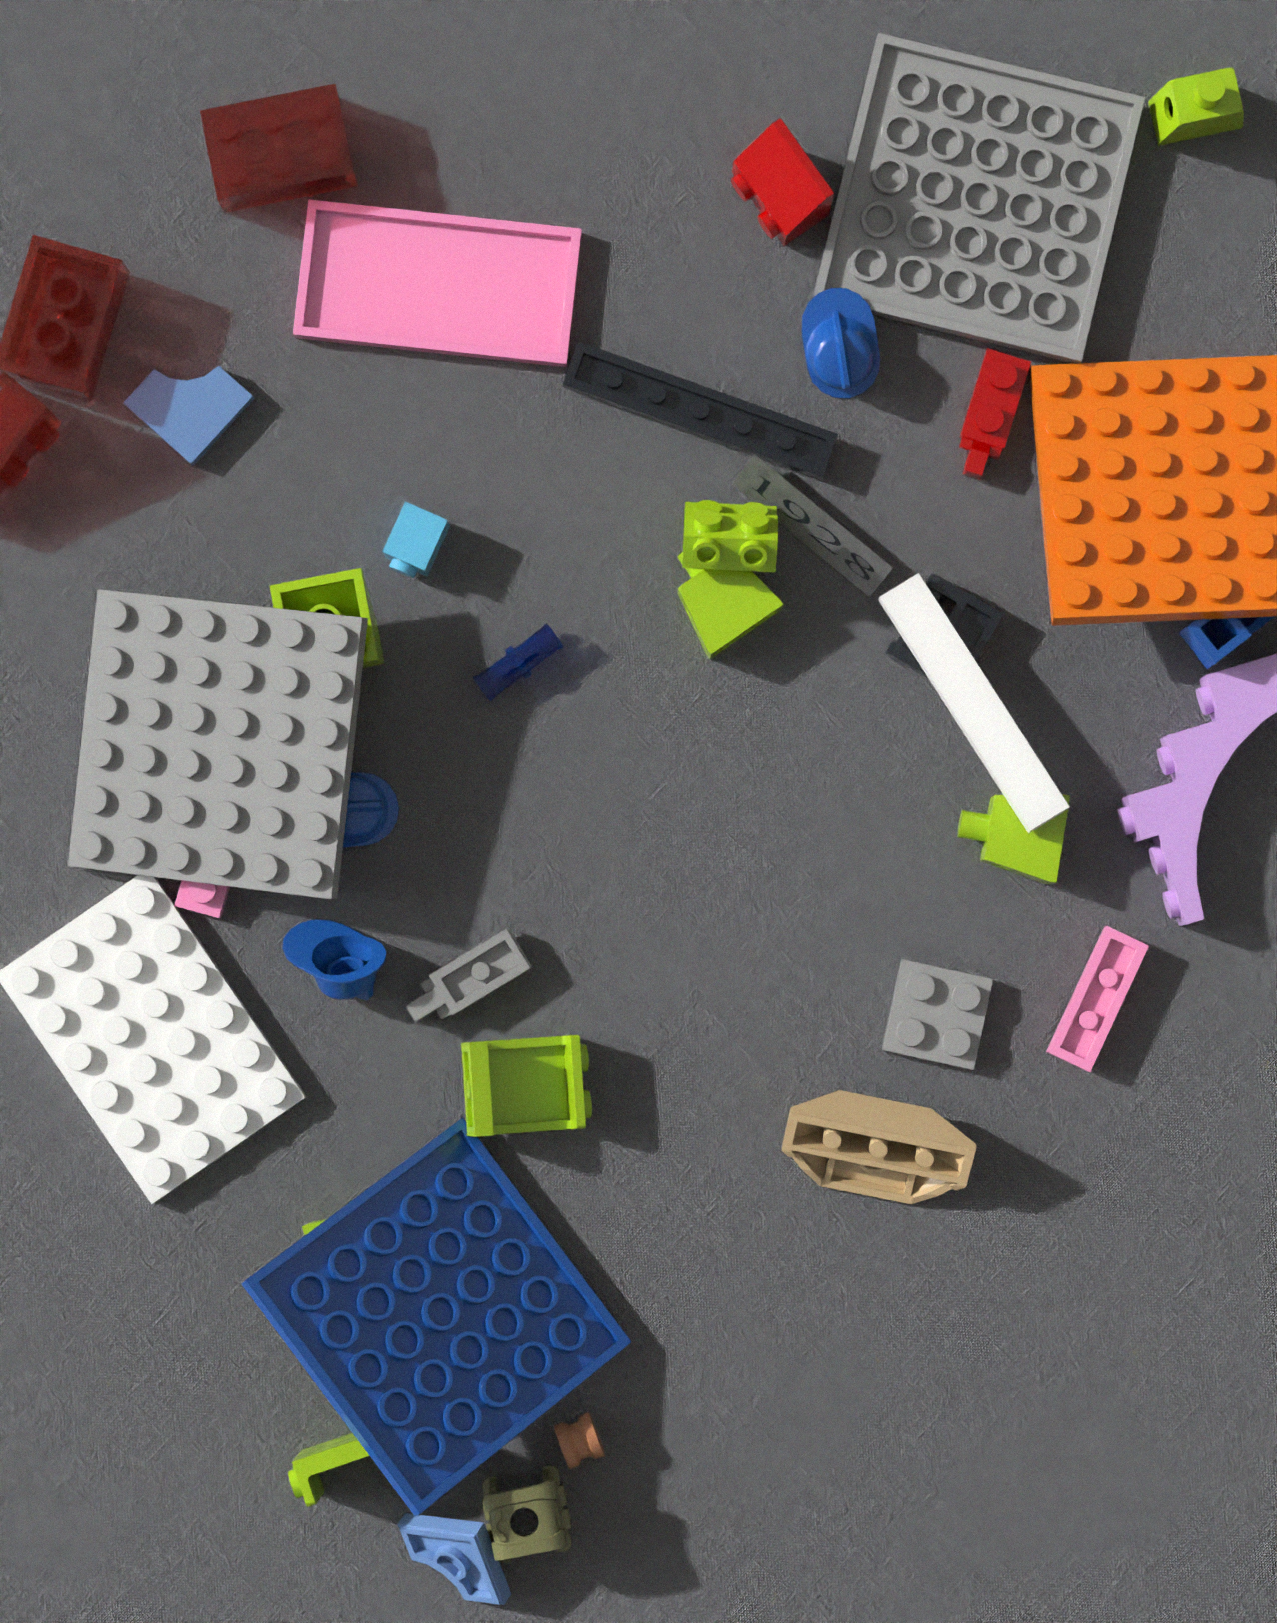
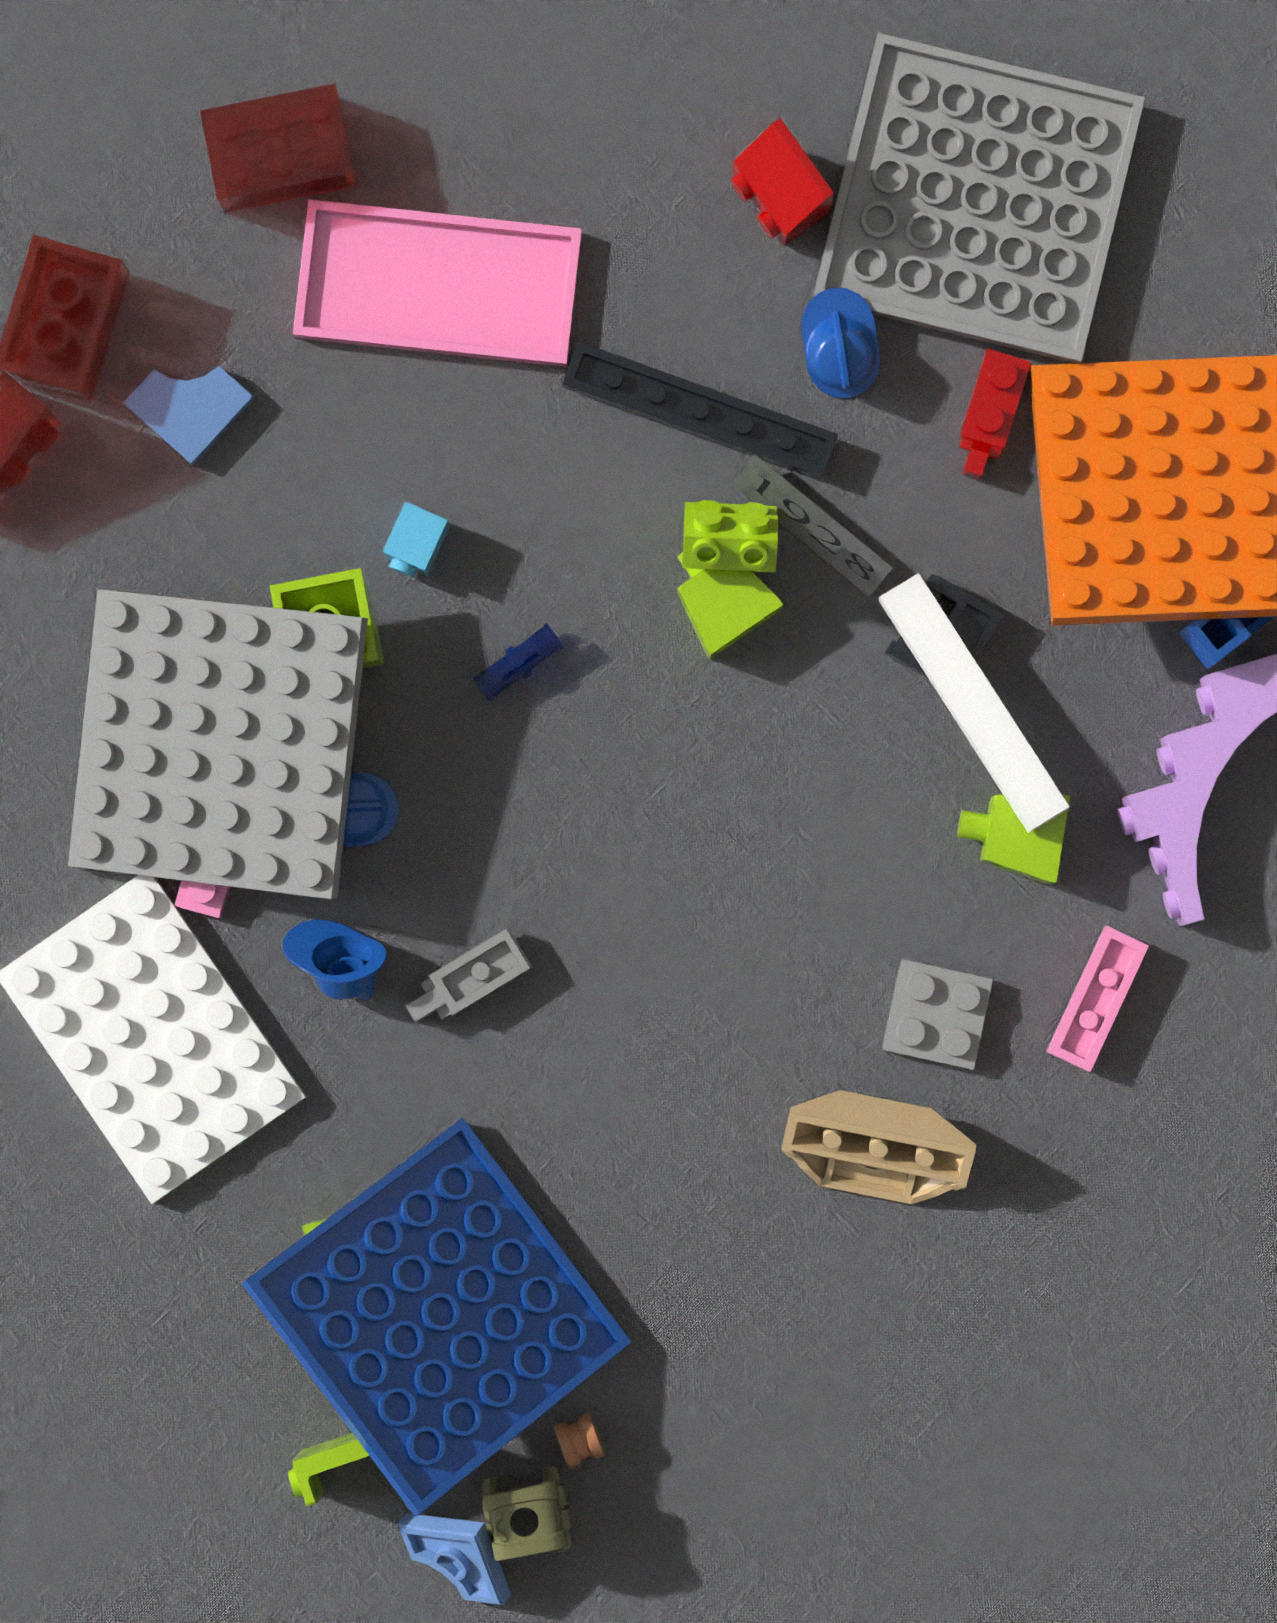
(525, 1085): lime panel -> none
(1201, 106): lime torso -> none

